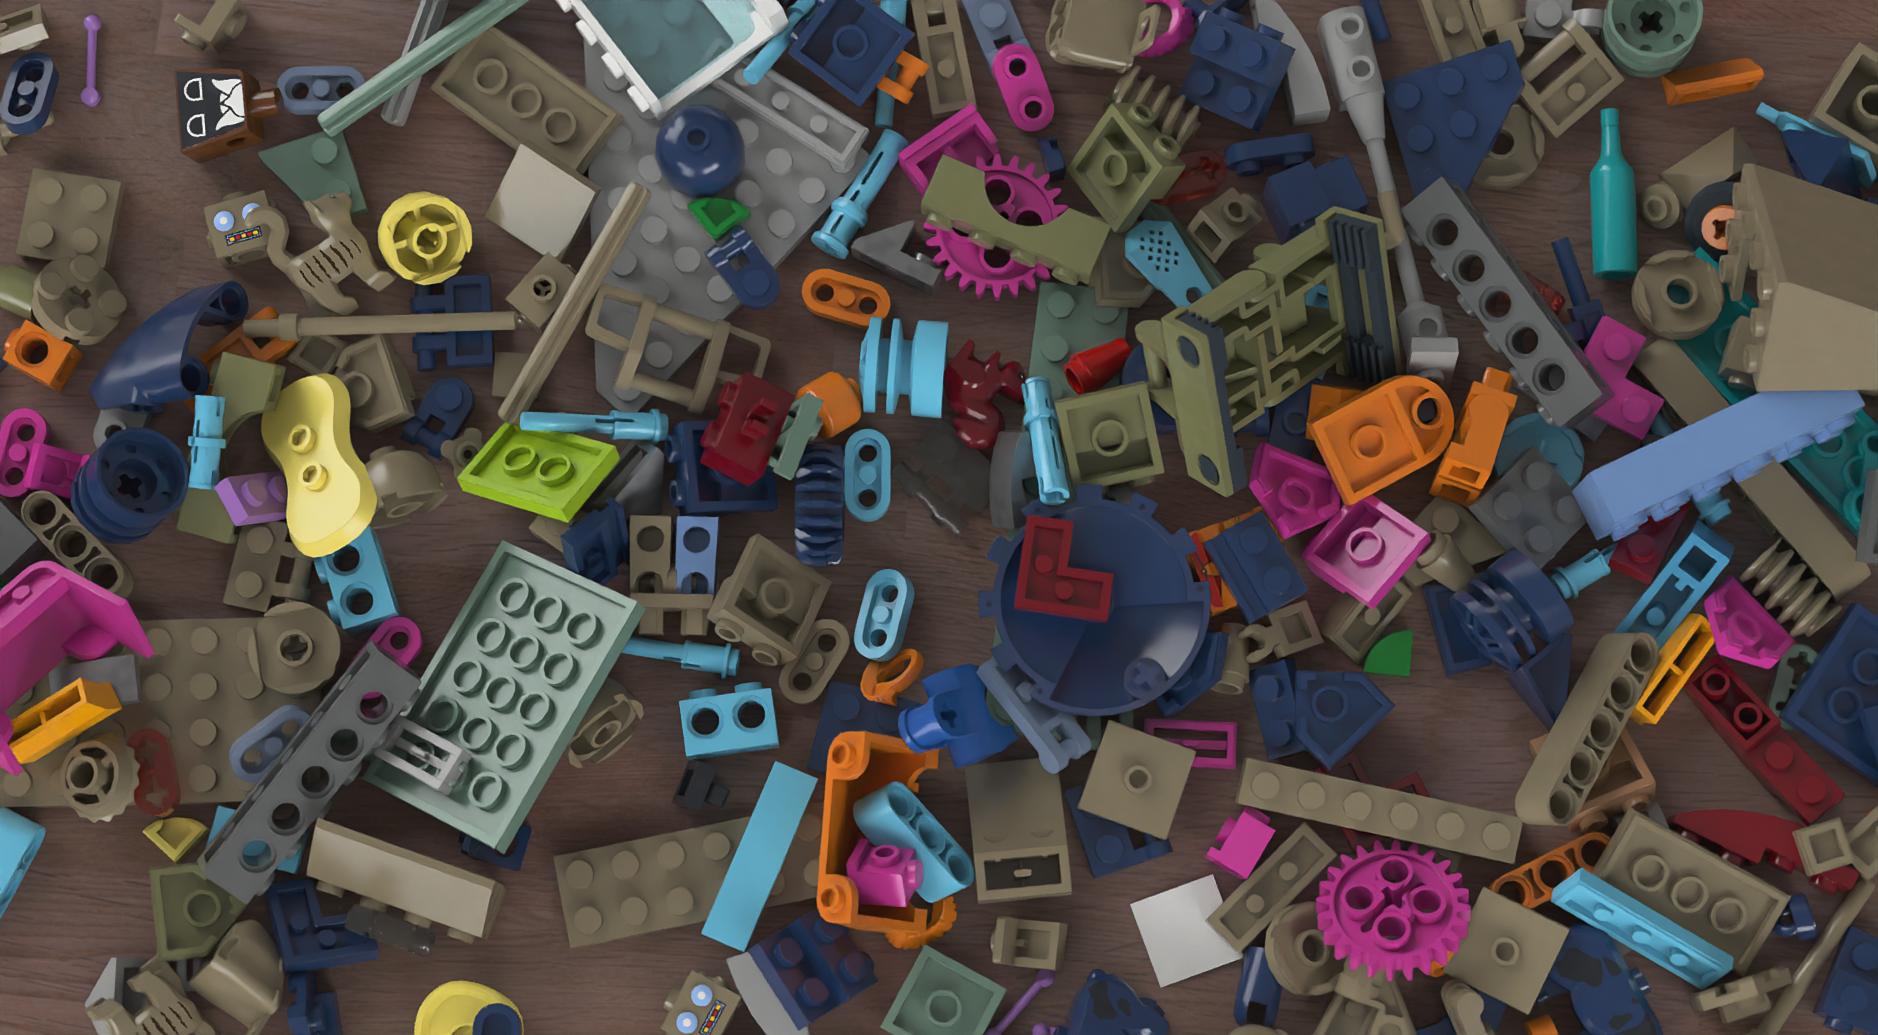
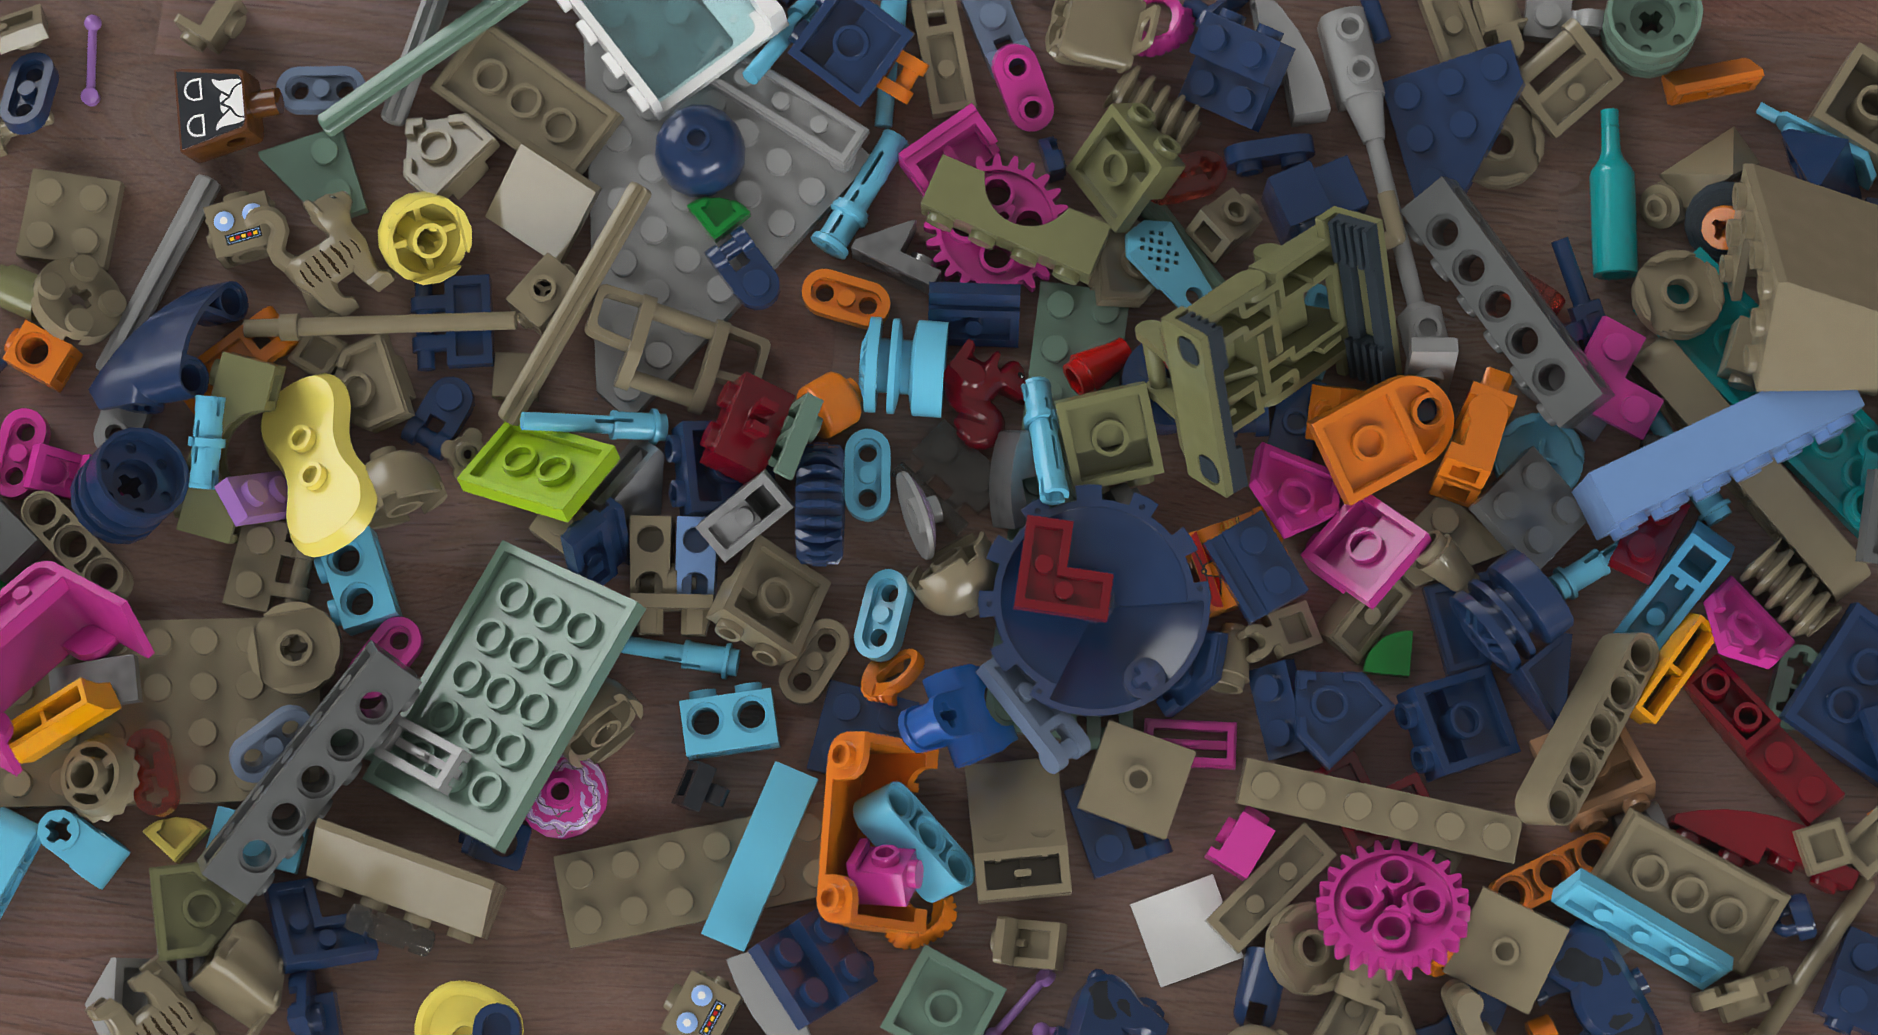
(88, 851): none -> medium azure piece
(164, 263): none -> light grey axle
(446, 154): none -> dark tan plate
(579, 810): none -> dish
(745, 515): none -> flat silver slope
(919, 514): none -> light grey dish
(956, 577): none -> dark tan cylinder
(977, 311): none -> dark blue plate
(1456, 723): none -> dark blue plate

